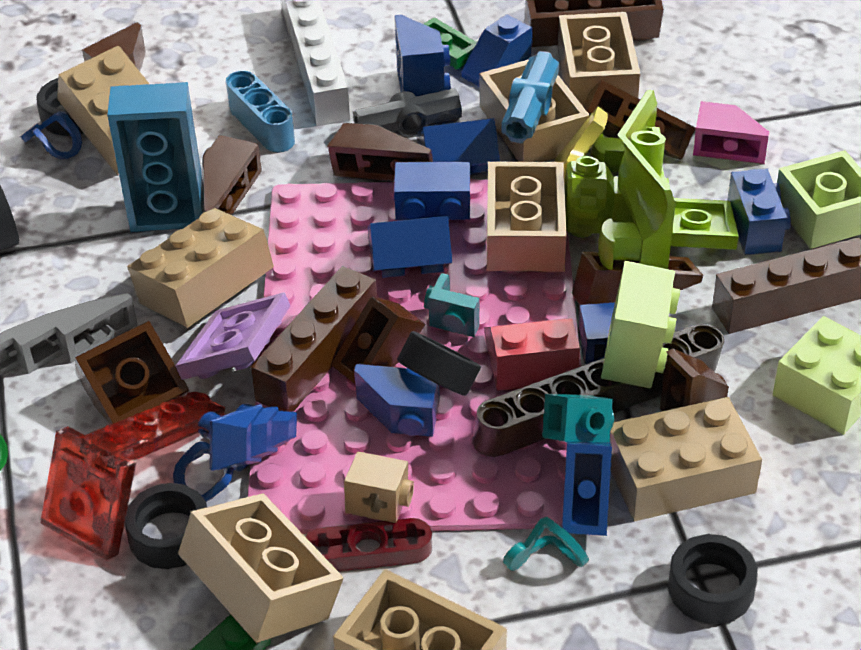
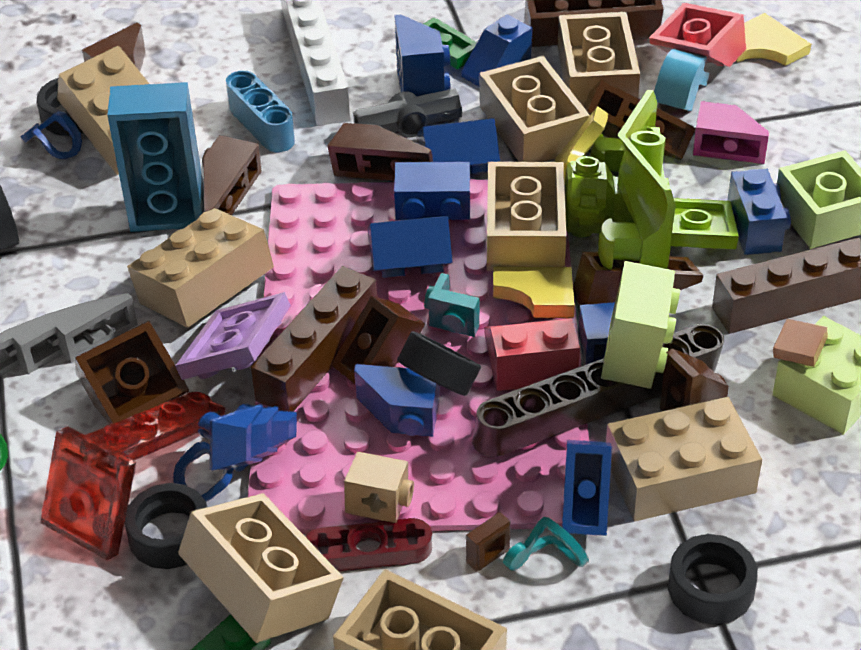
(488, 542): none -> reddish brown tile
(530, 97): dark azure piece -> none
(541, 289): none -> light yellow tile
(577, 418): teal brick -> none
(680, 79): none -> medium azure brick
(703, 32): none -> coral slope
(772, 41): none -> light yellow tile
(800, 342): none -> nougat tile

